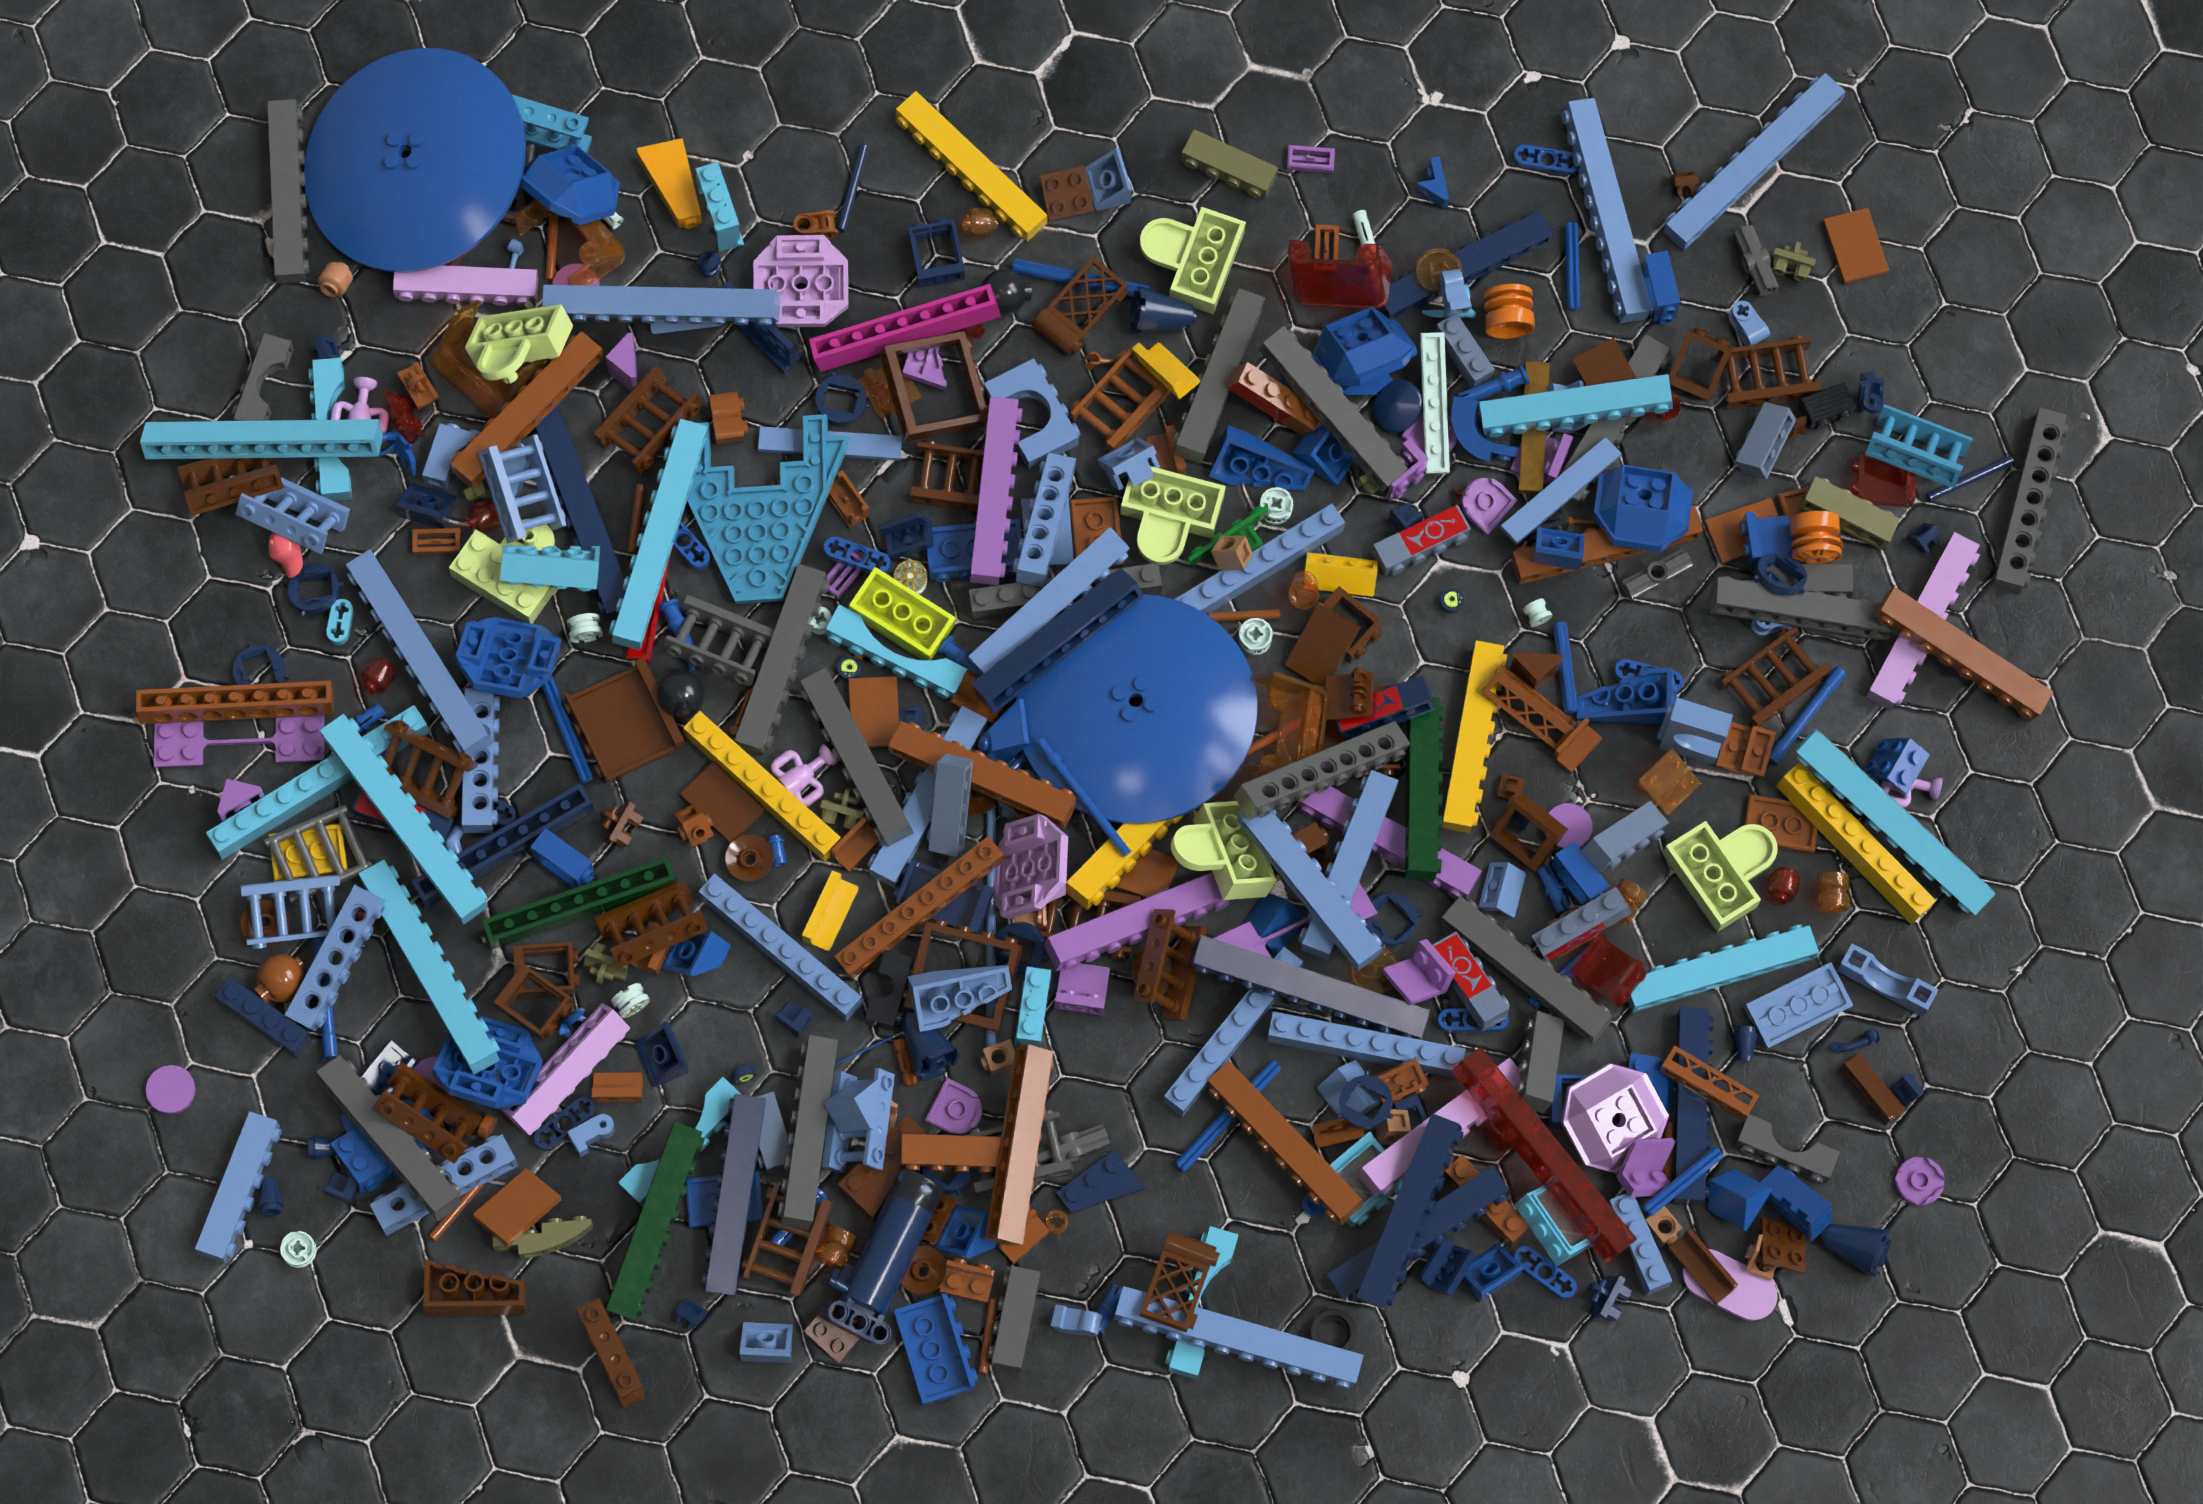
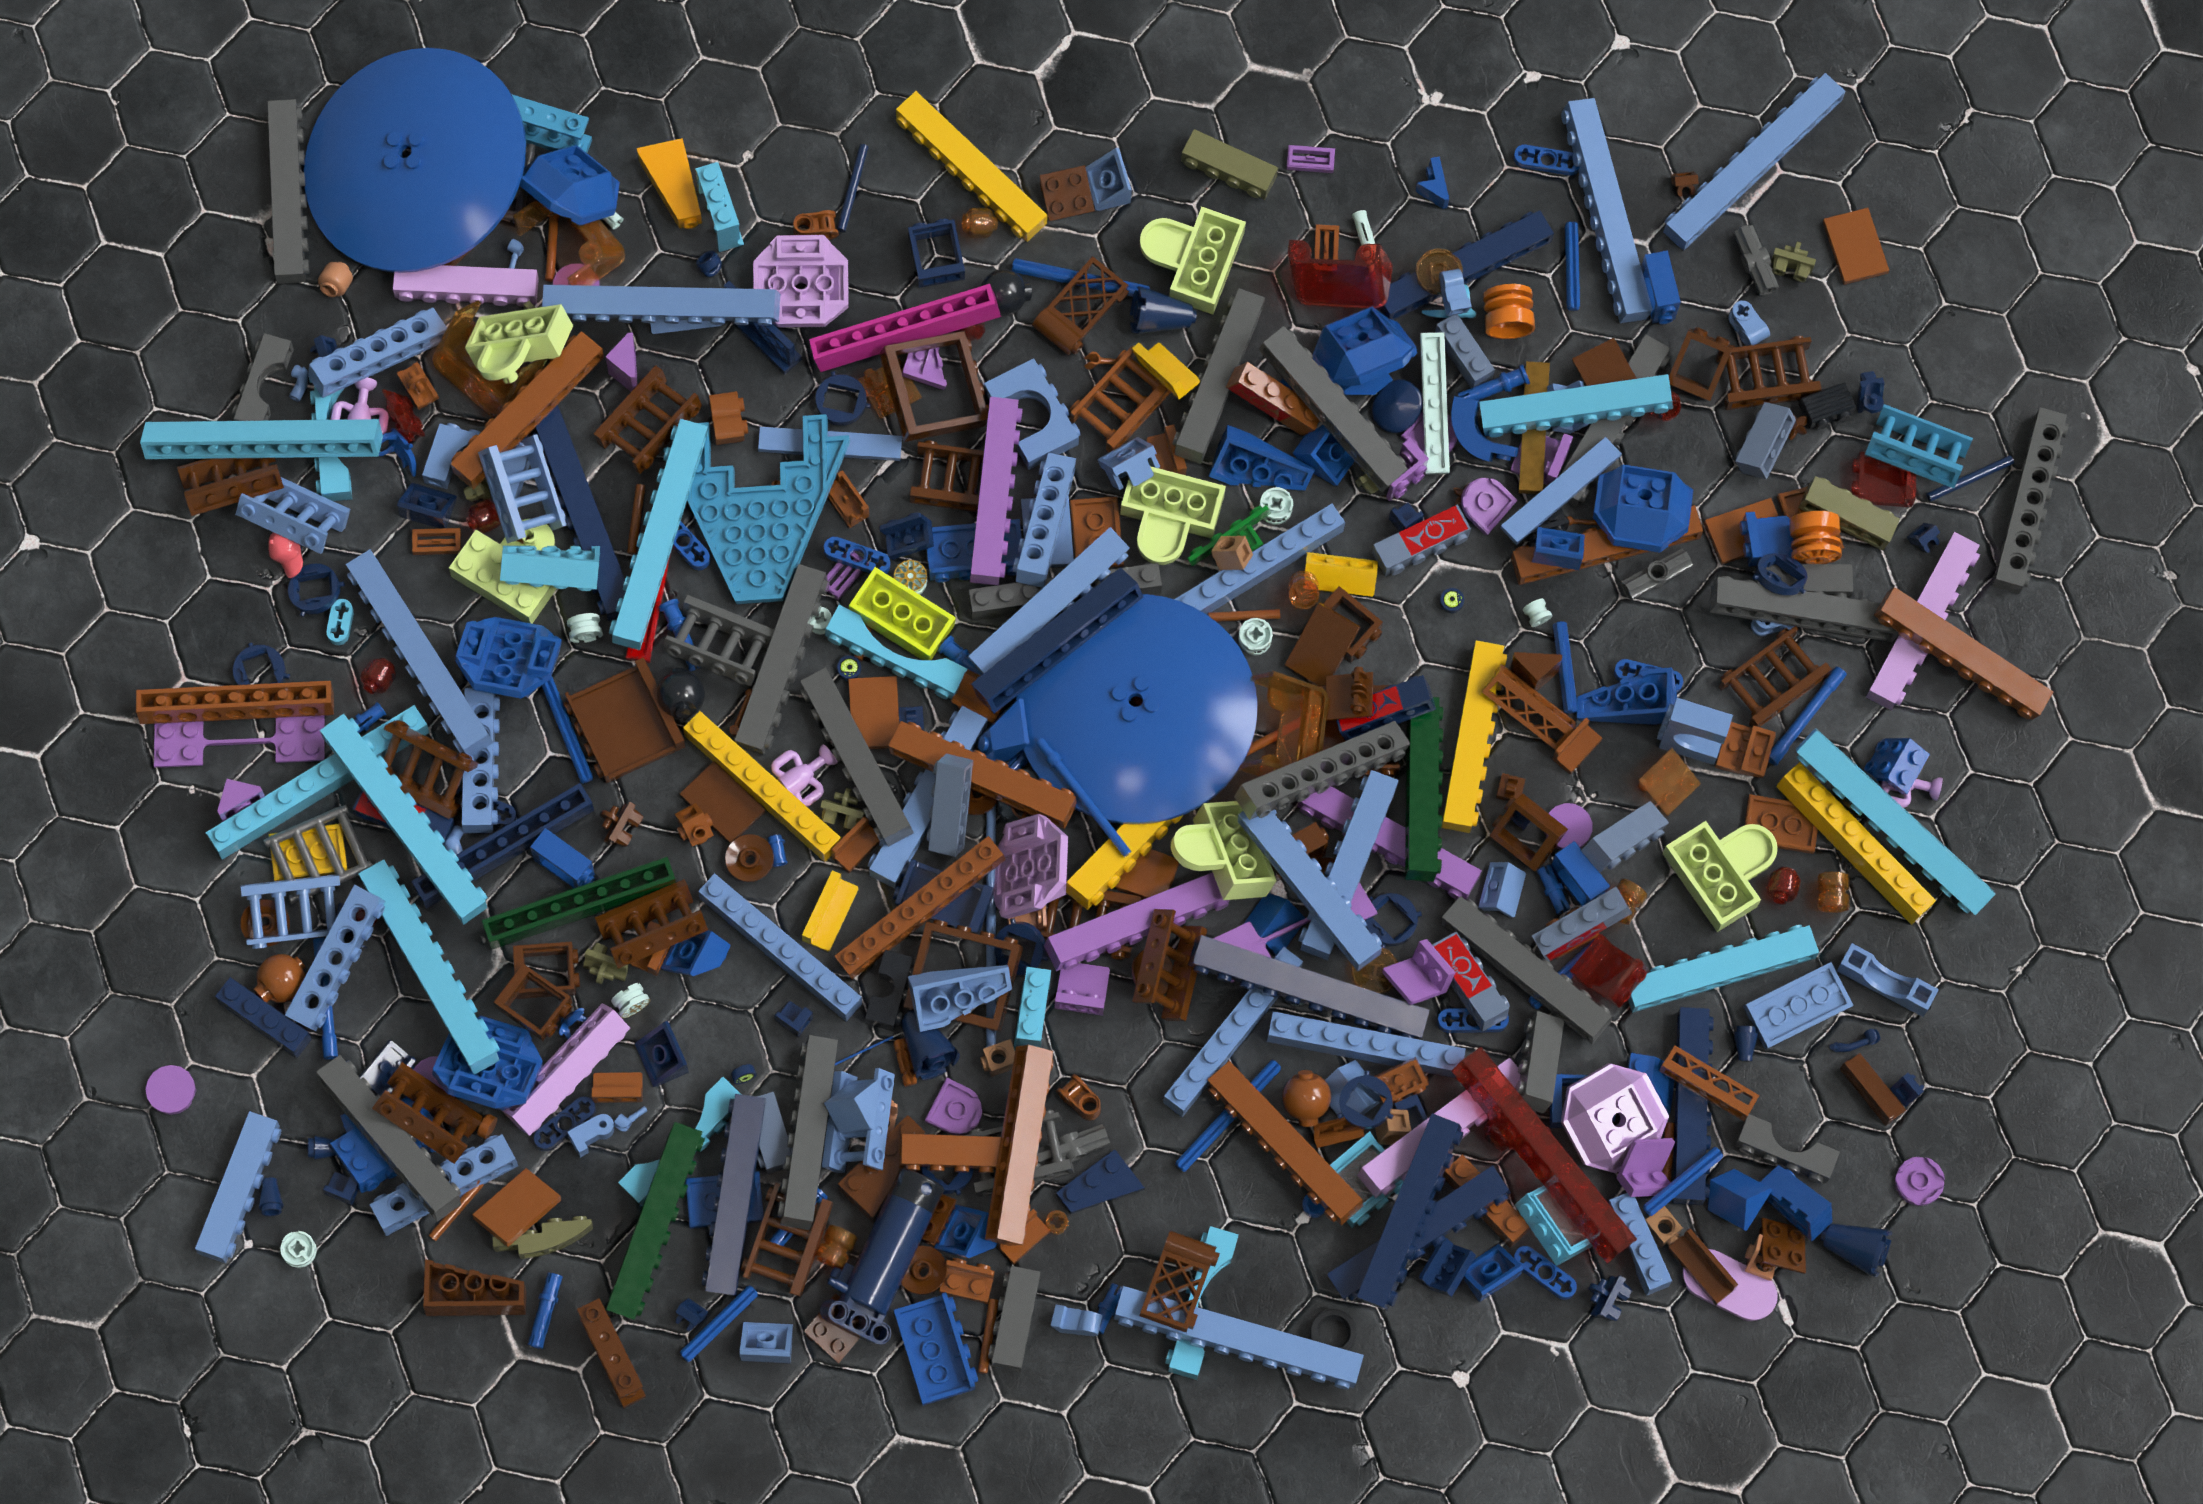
(301, 383): none -> medium blue arm
(371, 362): none -> medium blue brick
(548, 1299): none -> blue pin
(624, 1123): none -> medium blue hand
(729, 1313): none -> blue axle
(1077, 1094): none -> dark orange piece
(1306, 1097): none -> dark orange brick

